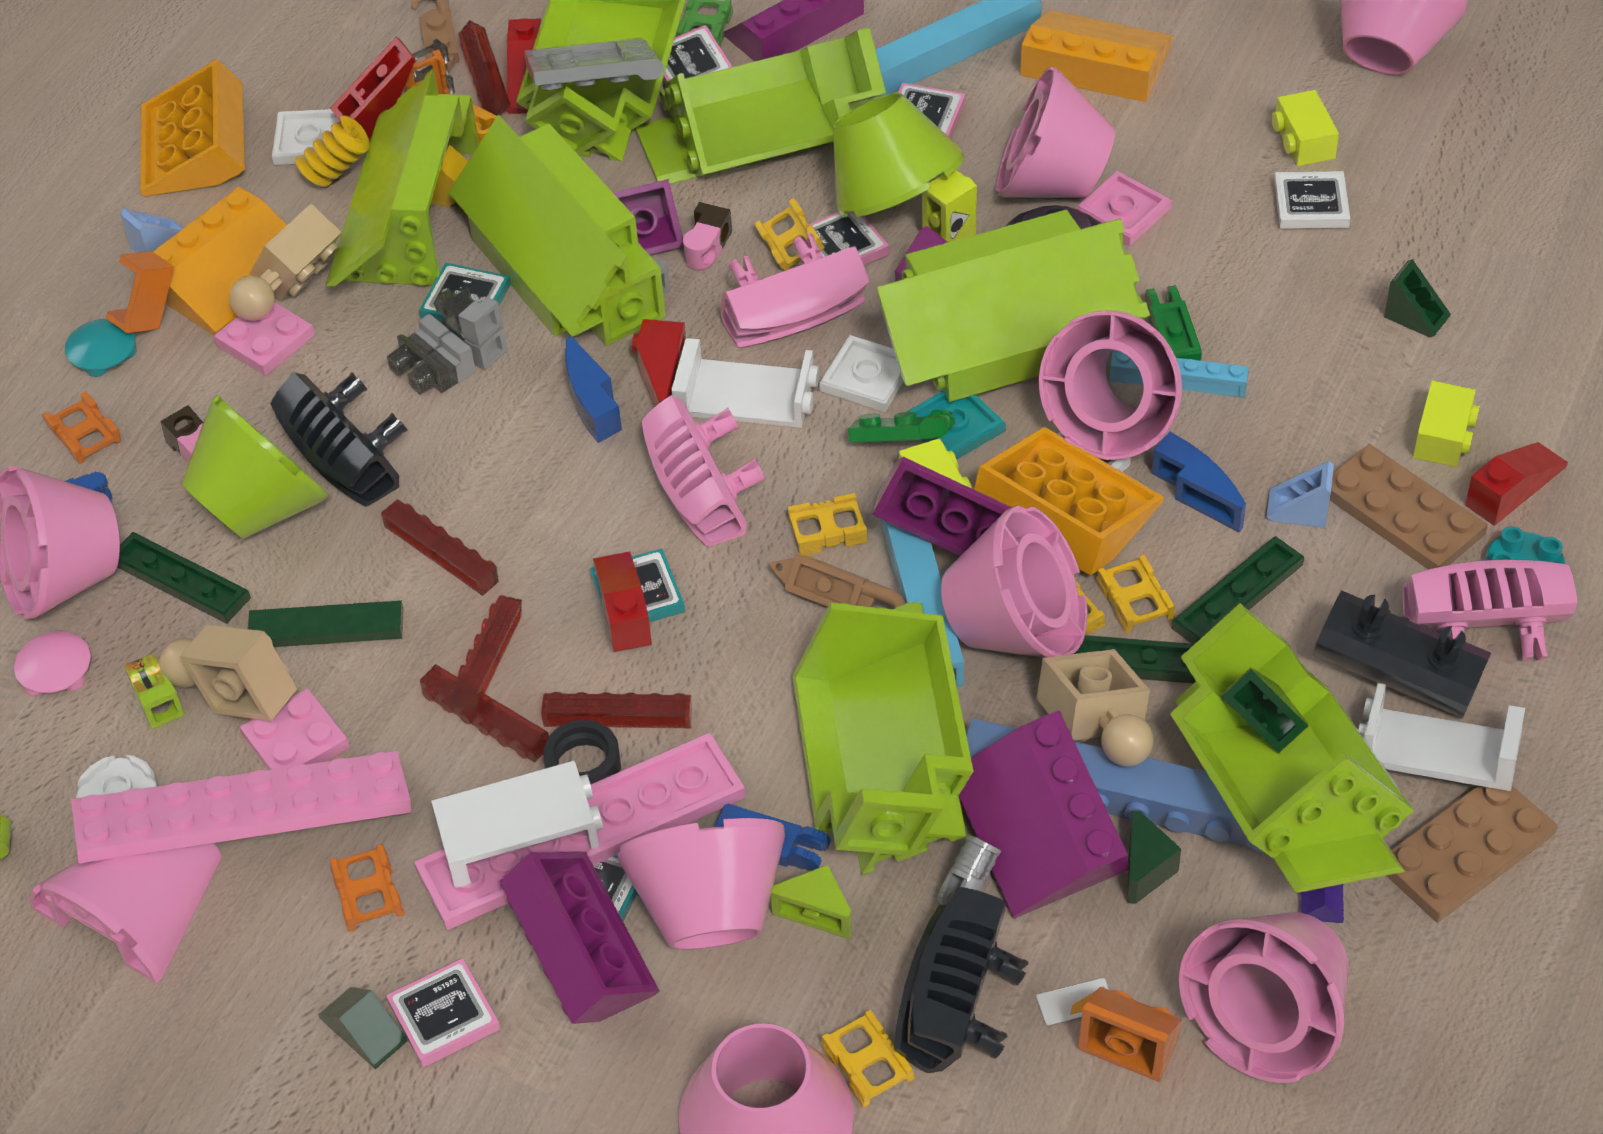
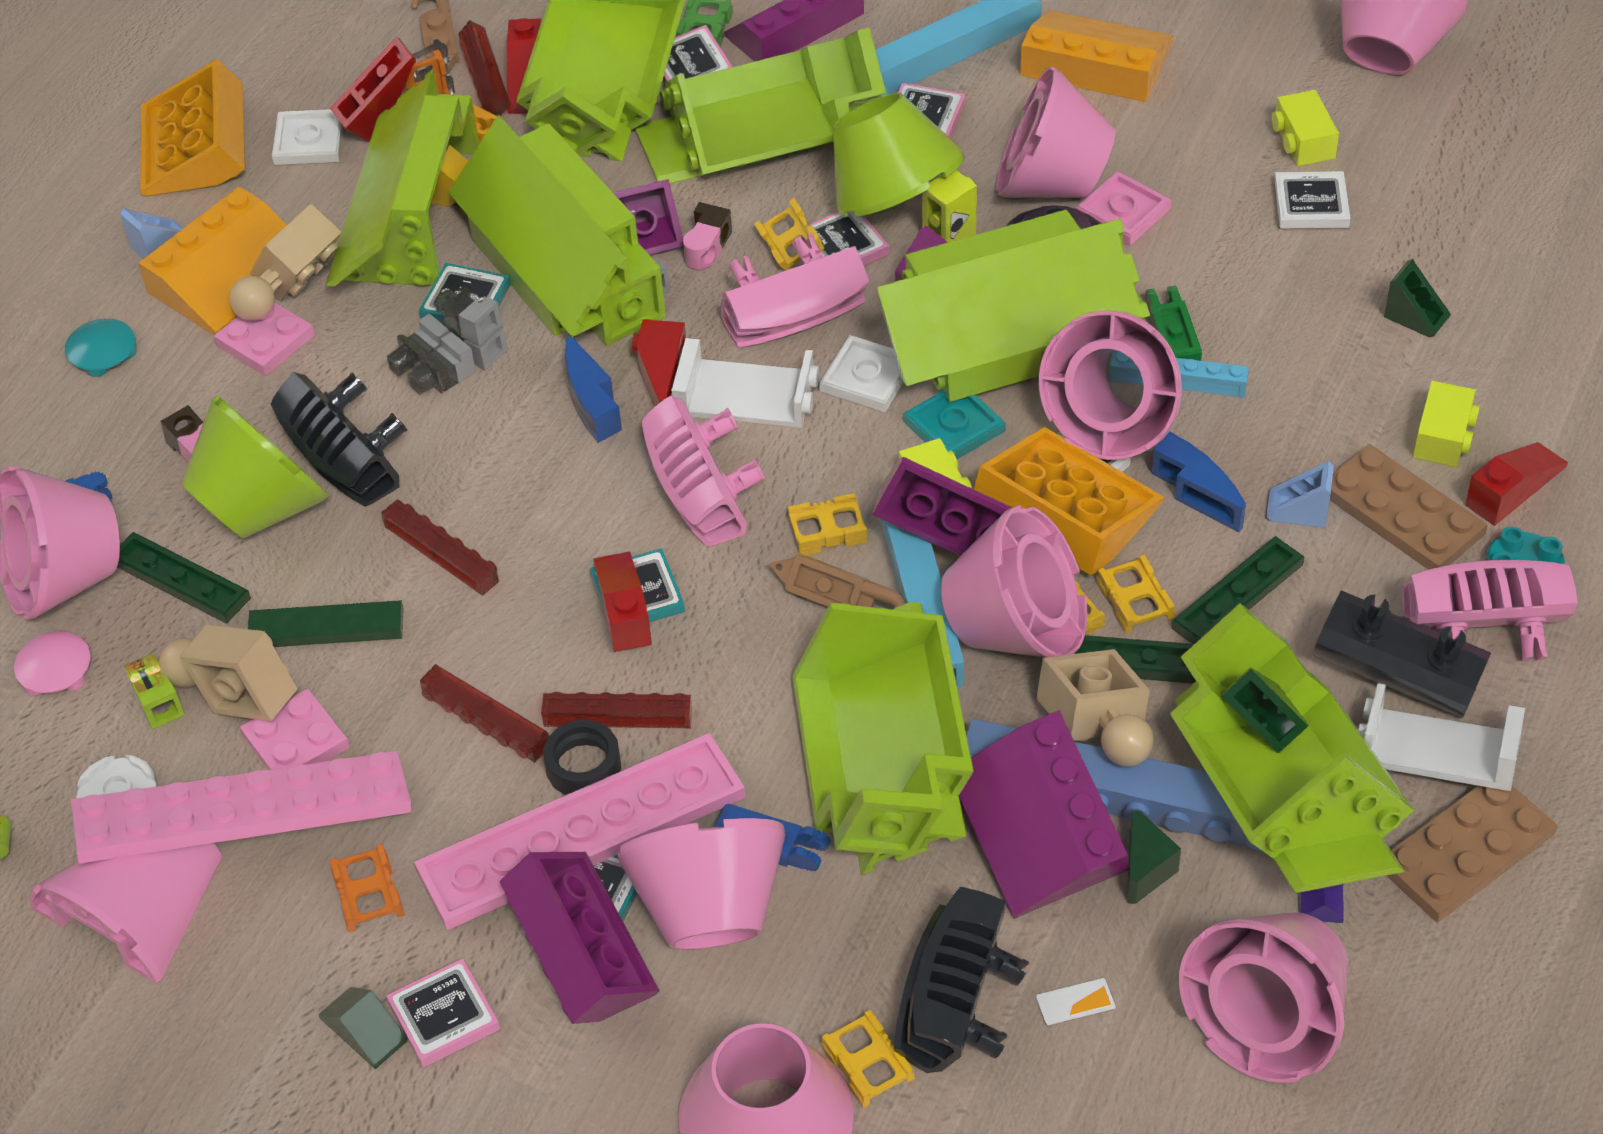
(94, 422): orange piece -> none
(147, 294): orange panel -> none
(334, 152): yellow piece -> none
(487, 653): clear red piece -> none
(515, 816): white panel -> none
(593, 61): light grey hinge -> none
(814, 902): lime slope -> none
(901, 427): green hinge -> none
(970, 868): light grey hinge -> none
(1128, 1032): orange slope -> none

